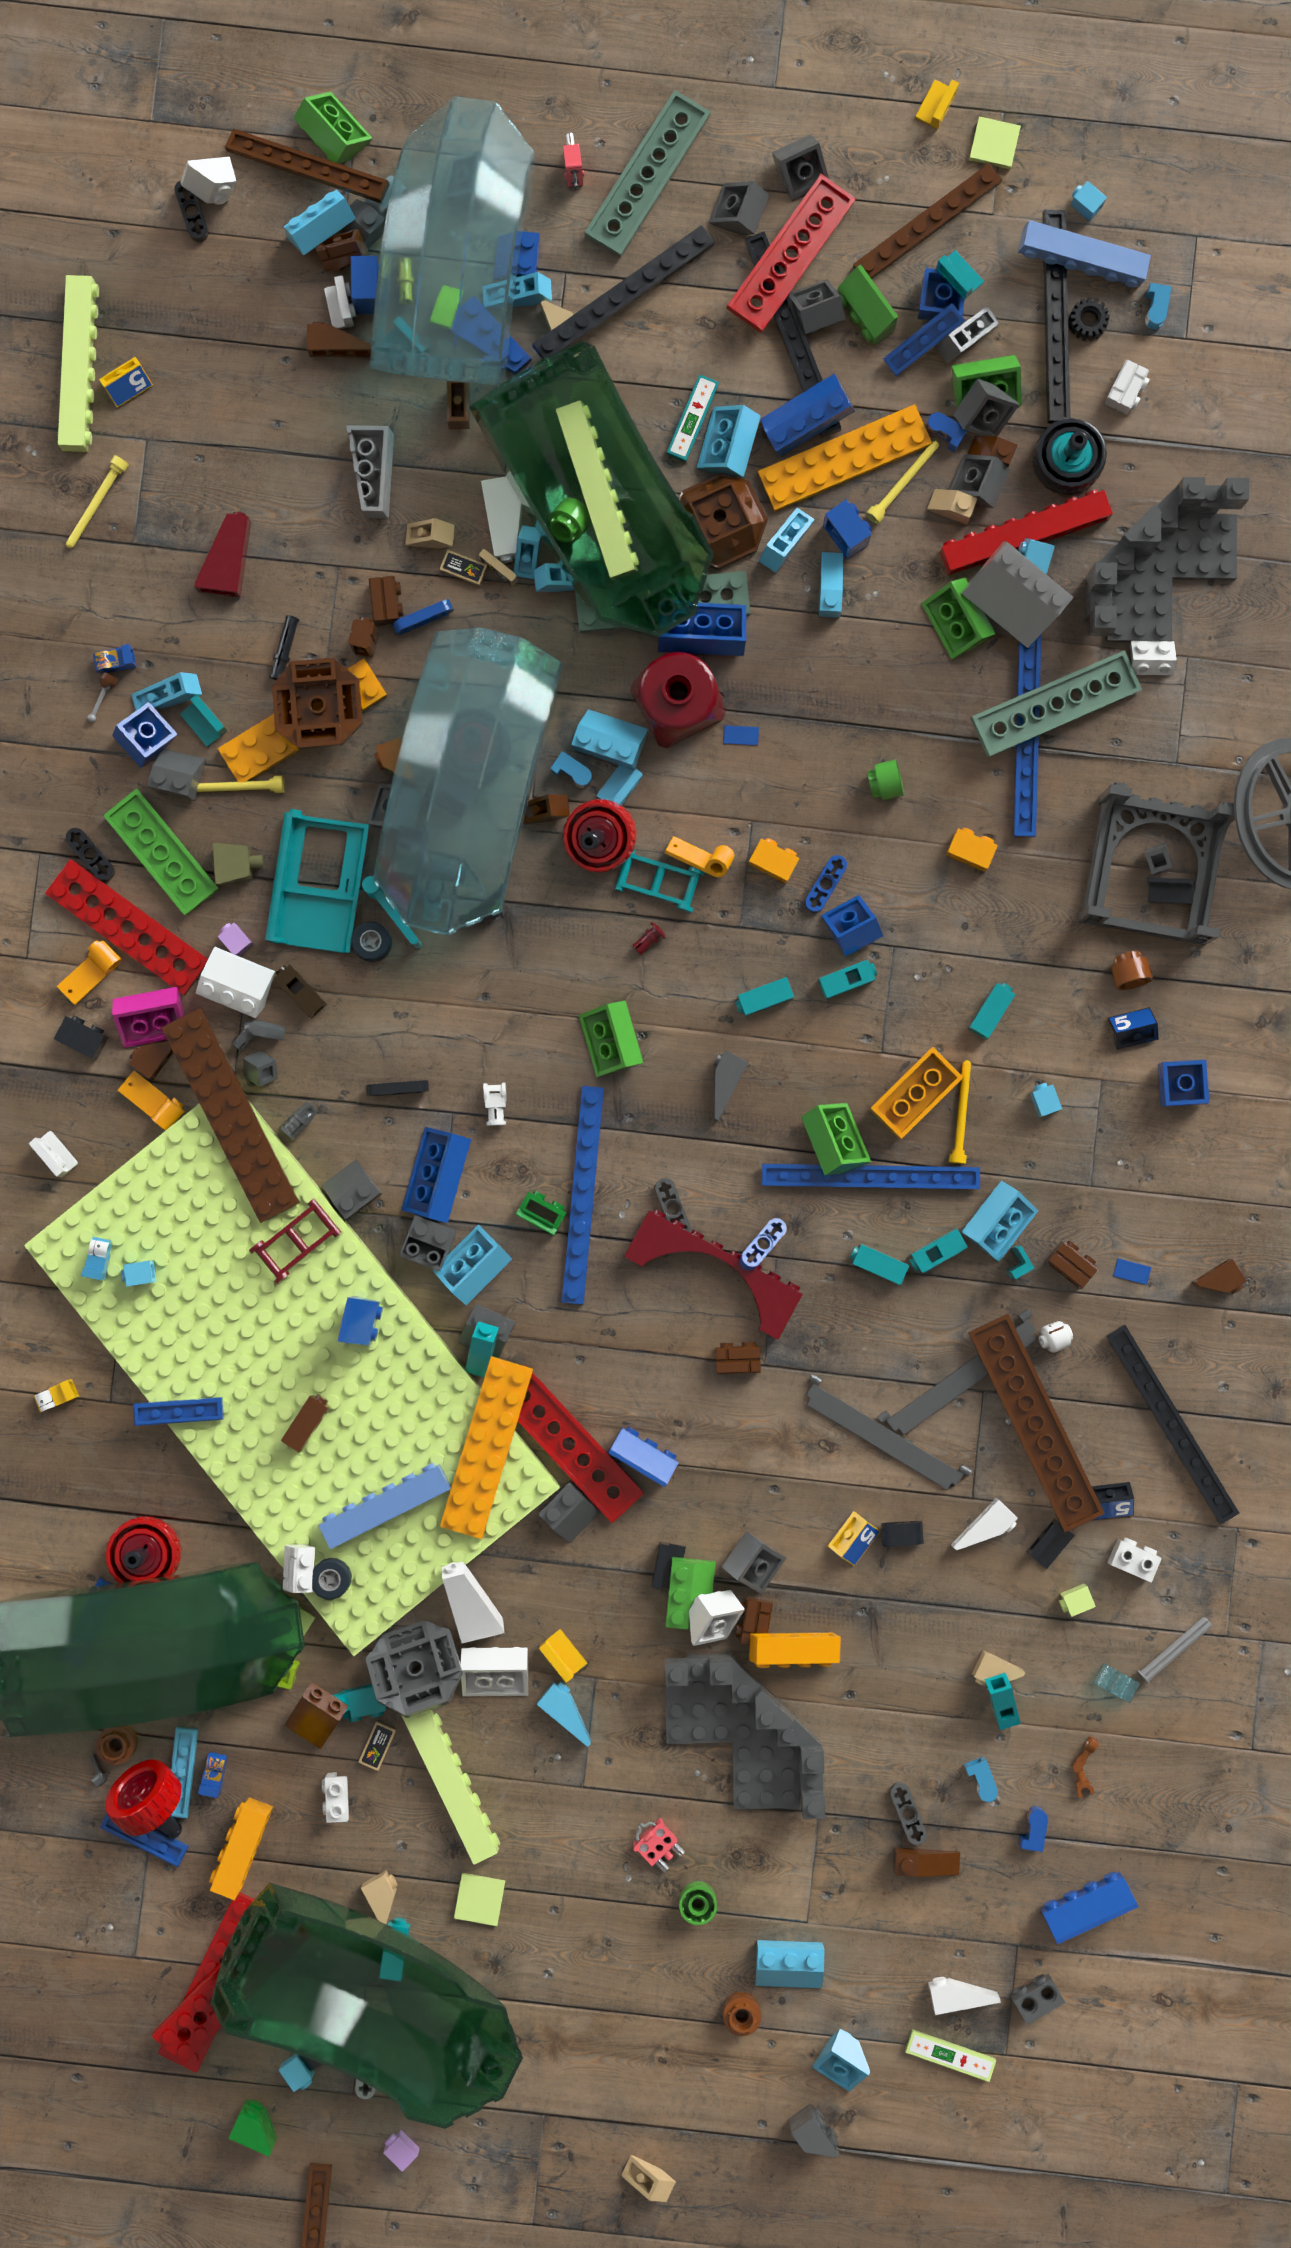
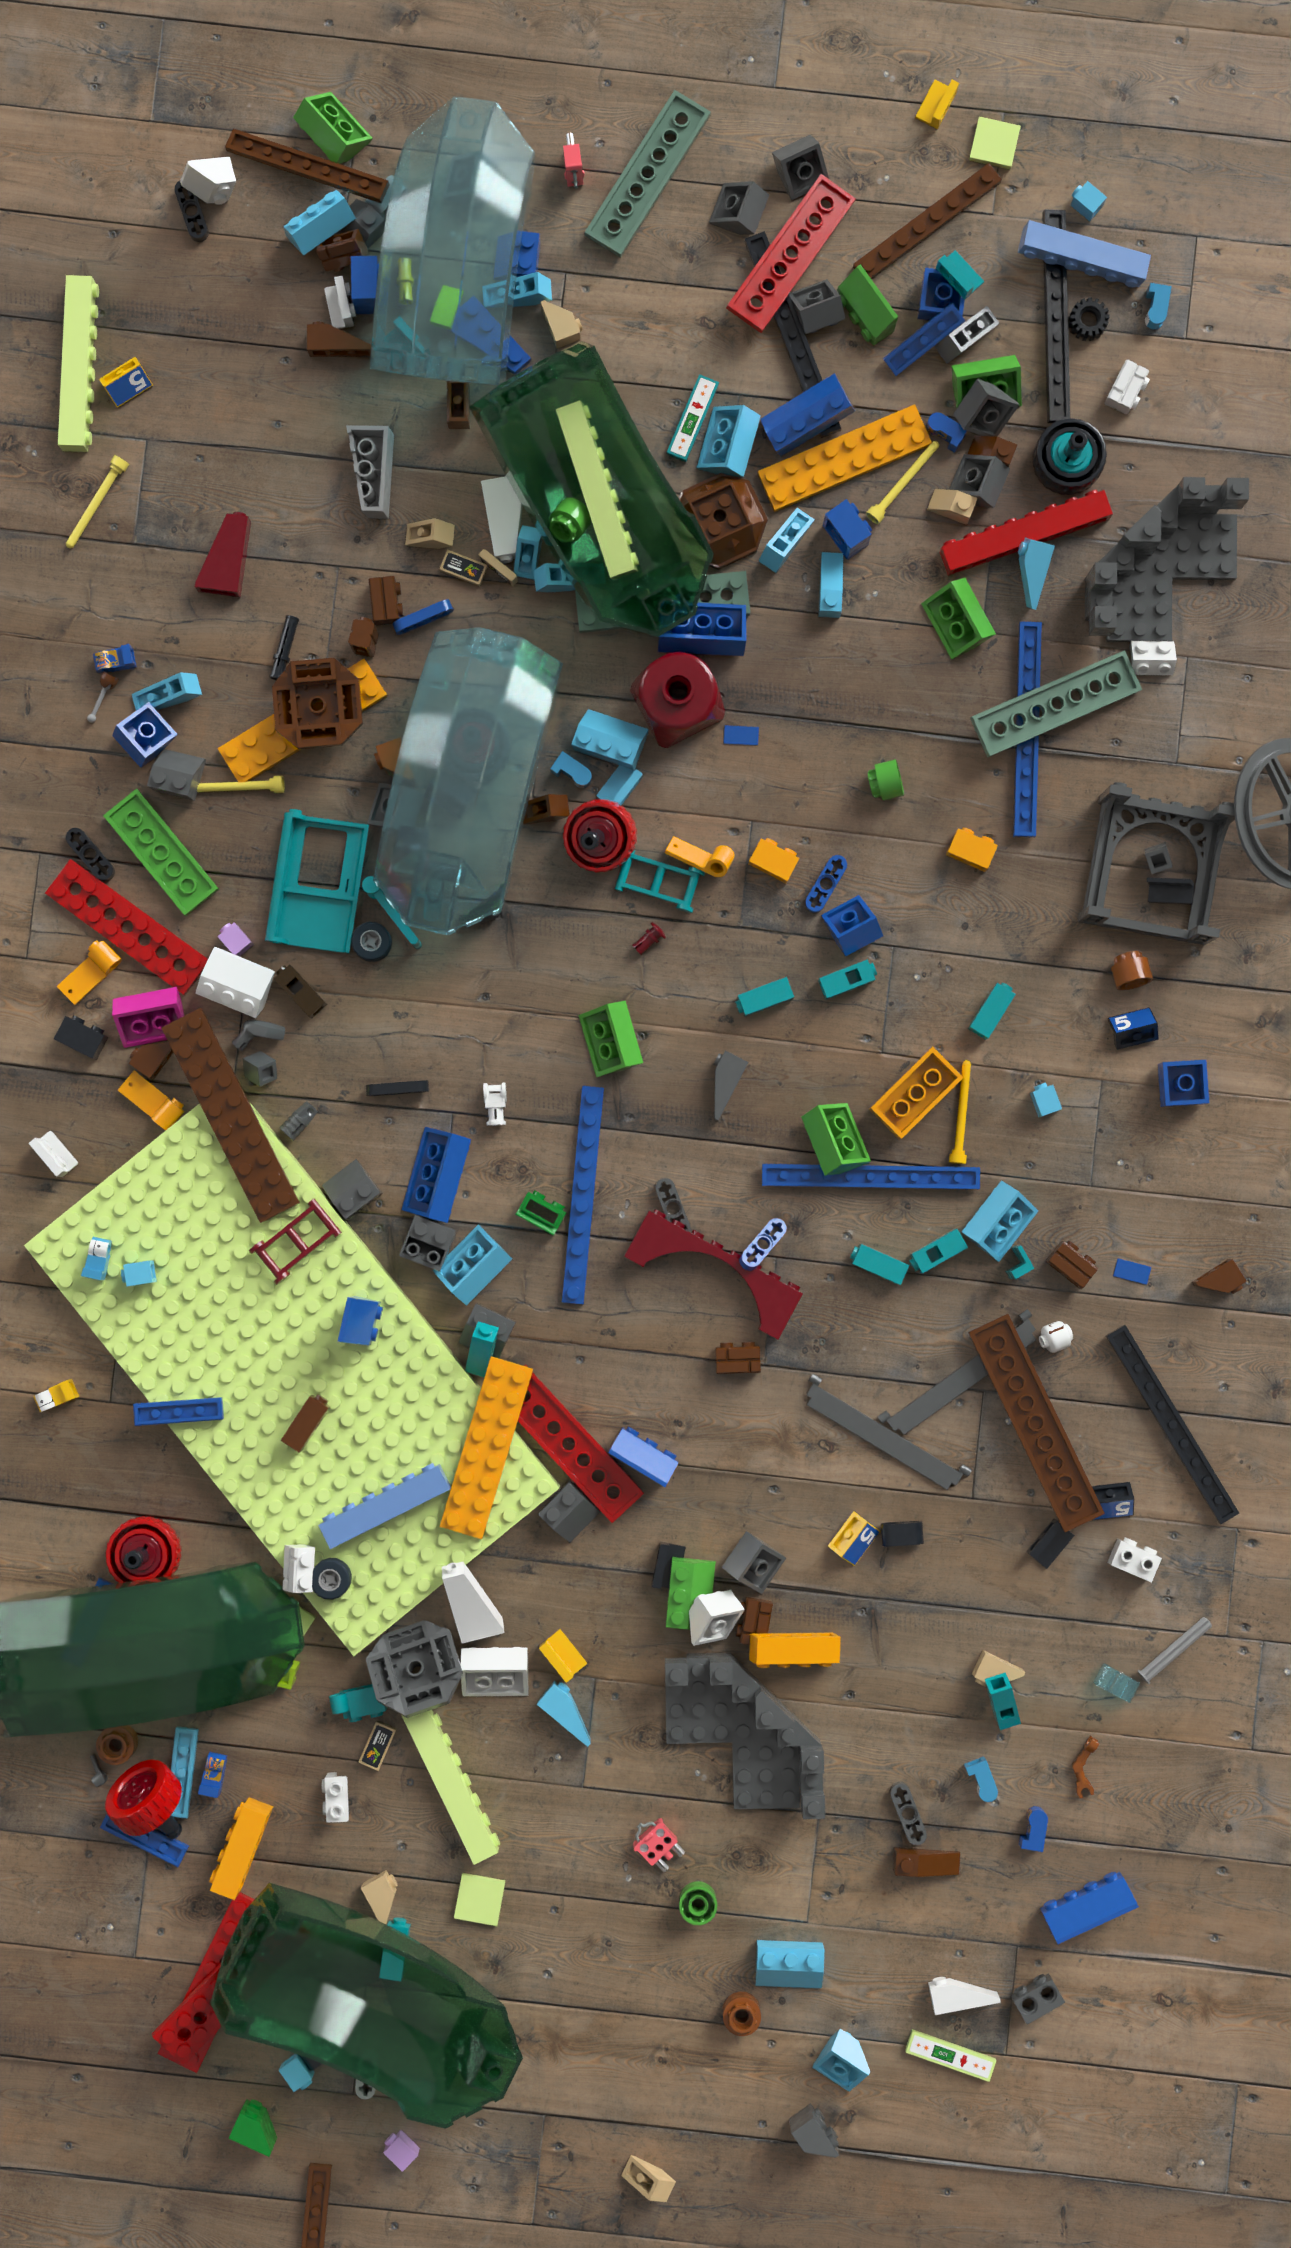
(203, 721): teal panel -> none
(234, 863): olive torso -> none
(316, 1715): reddish brown panel -> none
(624, 293): black plate -> none
(989, 1524): white slope -> none
(1017, 594): light grey slope -> none
(1076, 1600): yellowish green brick -> none

